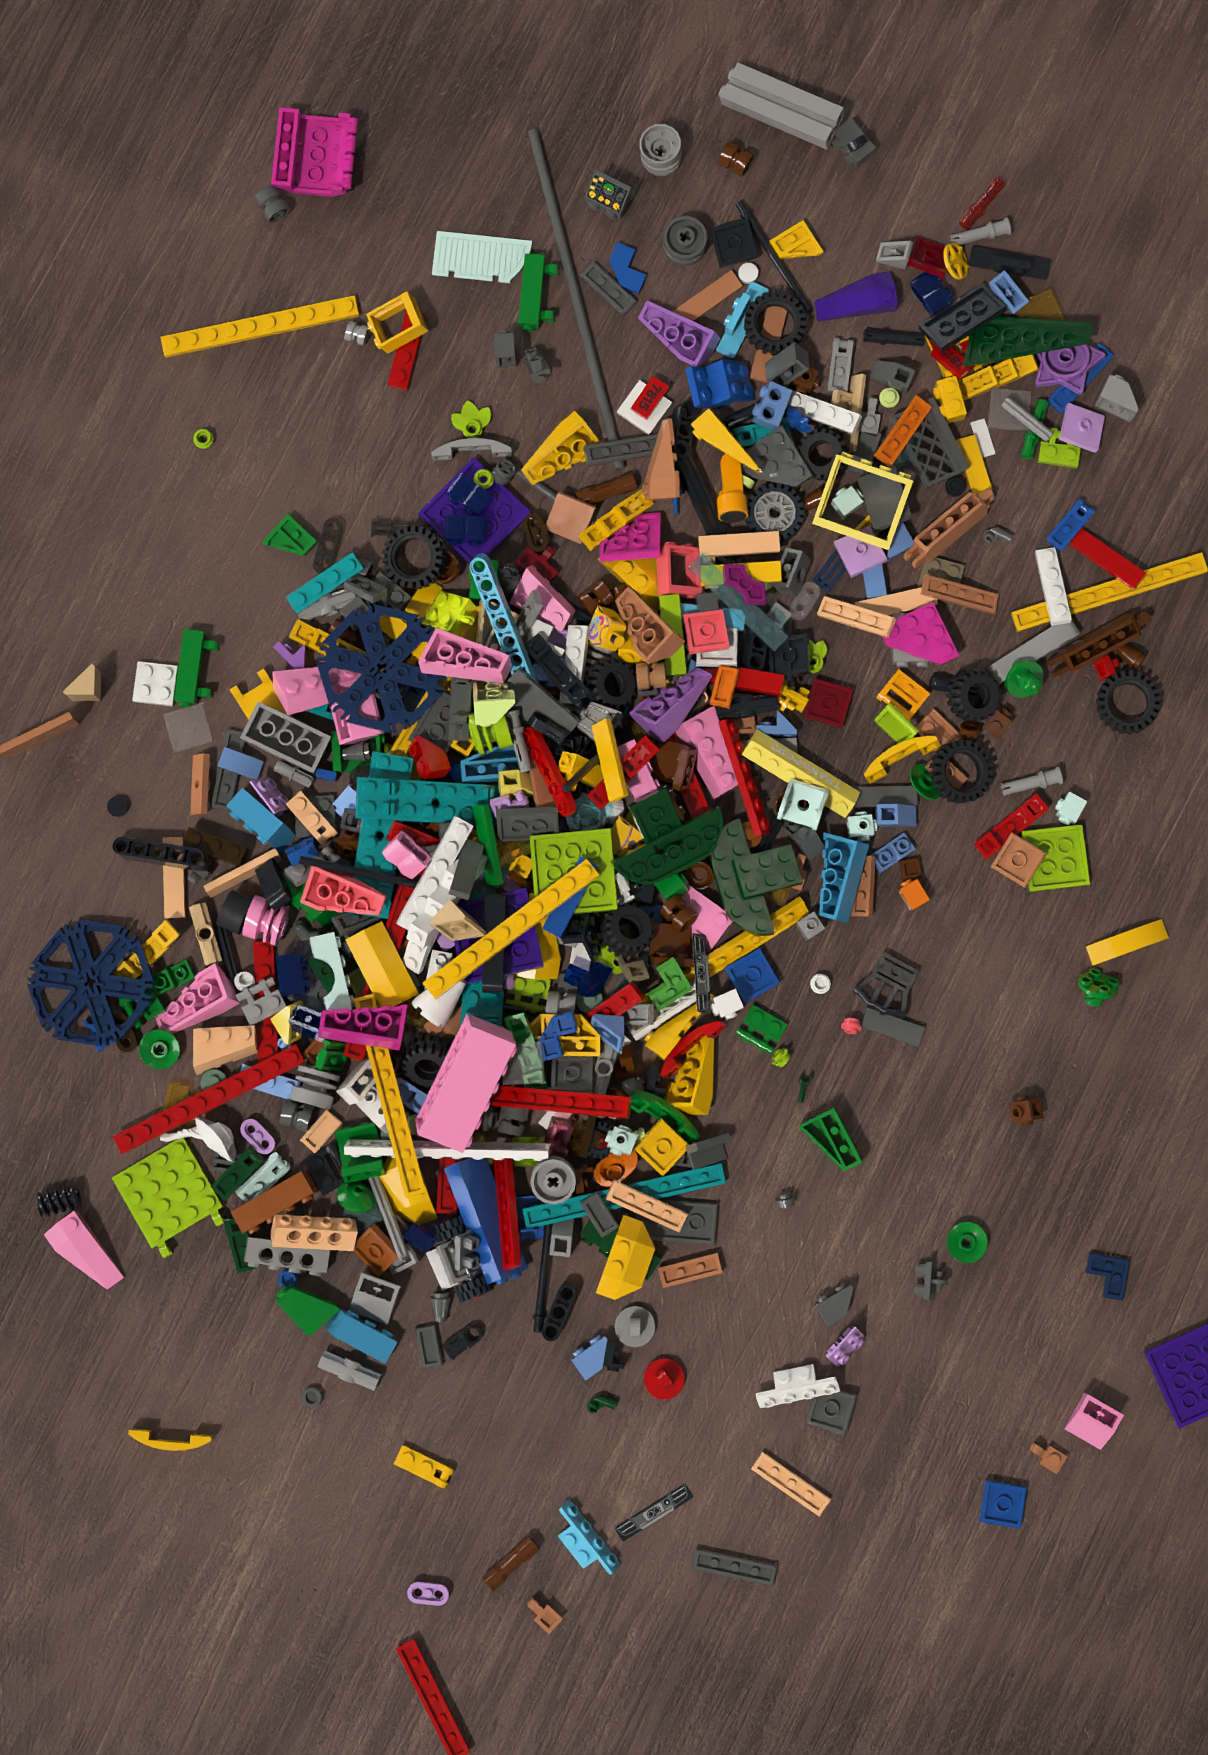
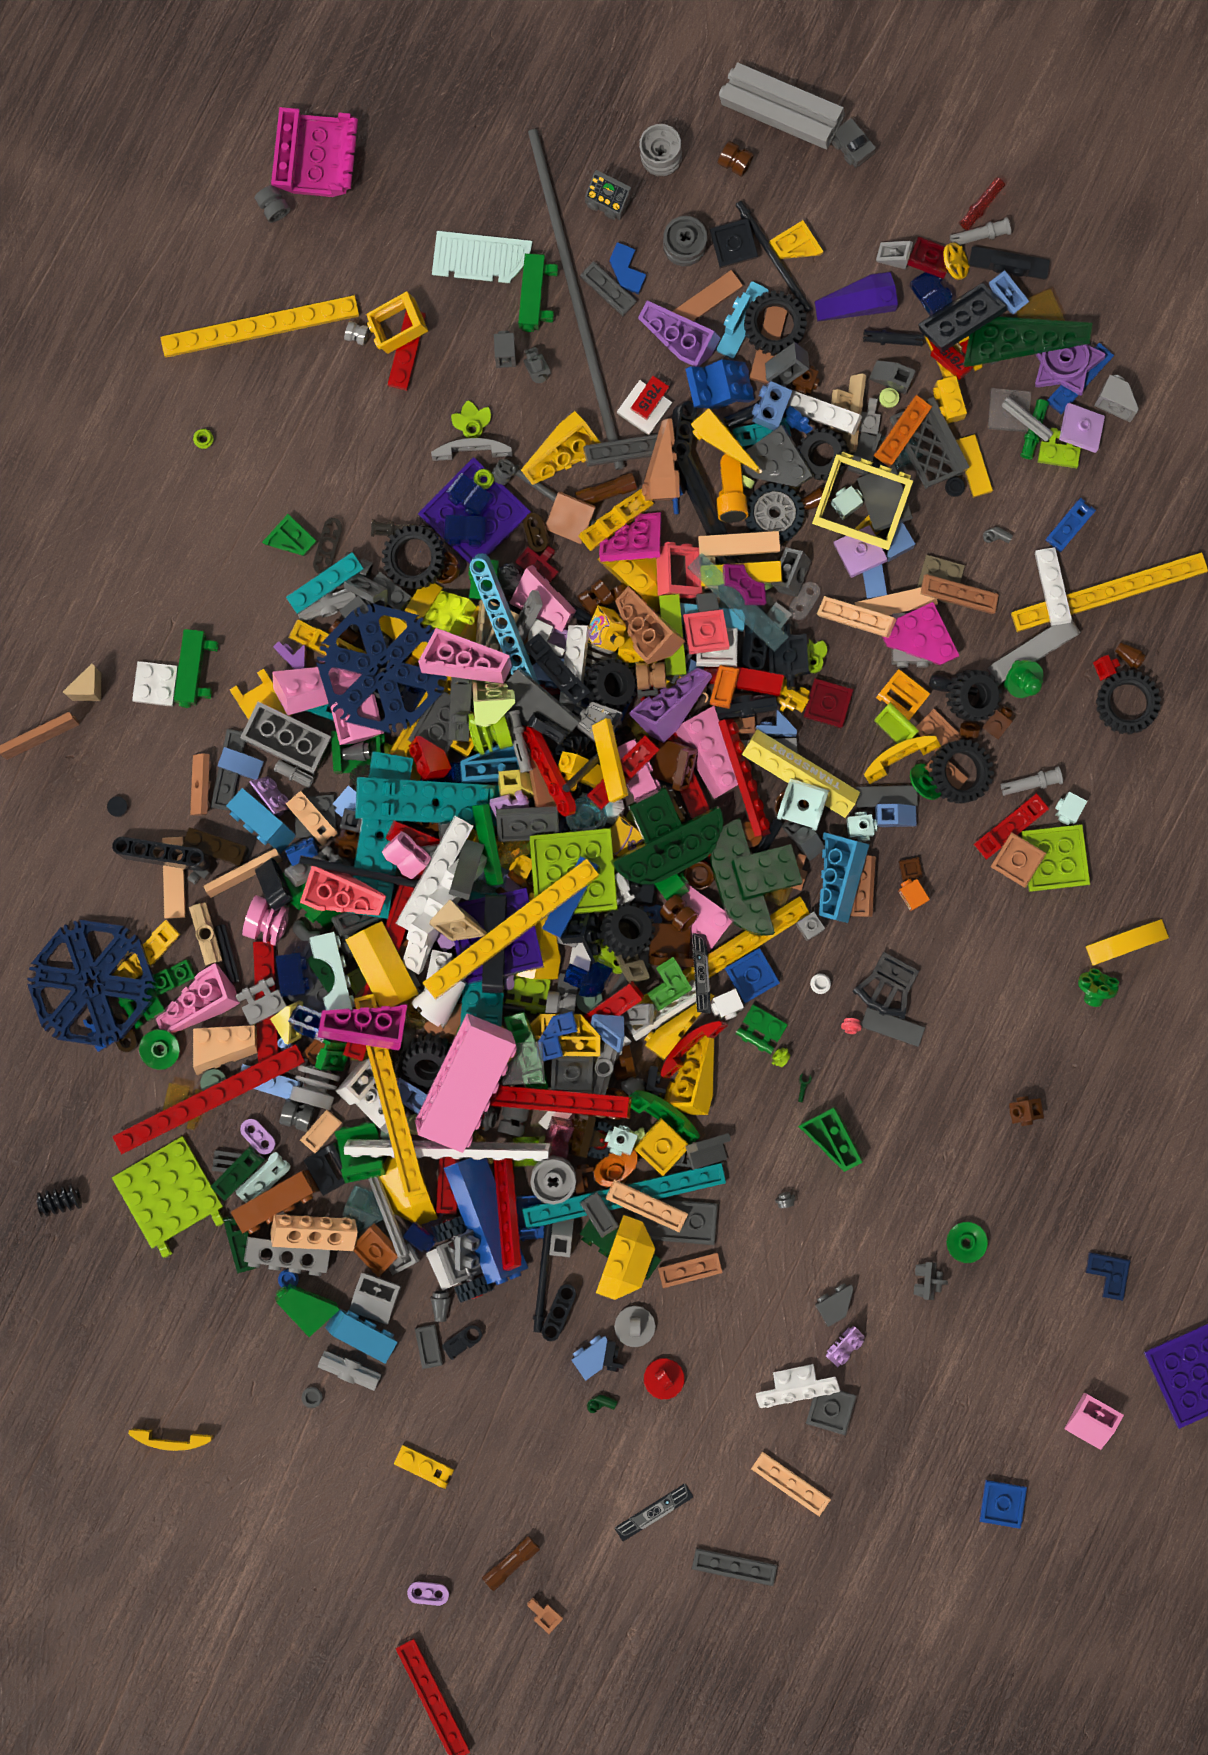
(80, 1246): bright pink wedge -> none
(188, 728): clear plate -> none
(215, 1135): white hat -> none
(234, 912): black piece -> none
(244, 980): white plate -> none
(326, 775): blue tile -> none
(356, 1197): green dish -> none
(584, 1541): medium azure bracket -> none
(748, 273): white tile -> none
(822, 570): dark blue tile -> none
(840, 365): light grey plate -> none
(893, 852): medium blue slope -> none
(949, 527): nougat hinge -> none
(983, 437): white sticker -> none
(997, 376): yellow slope -> none
(1050, 1458): nougat plate -> none
(1099, 642): reddish brown hinge -> none
(1107, 559): red tile -> none

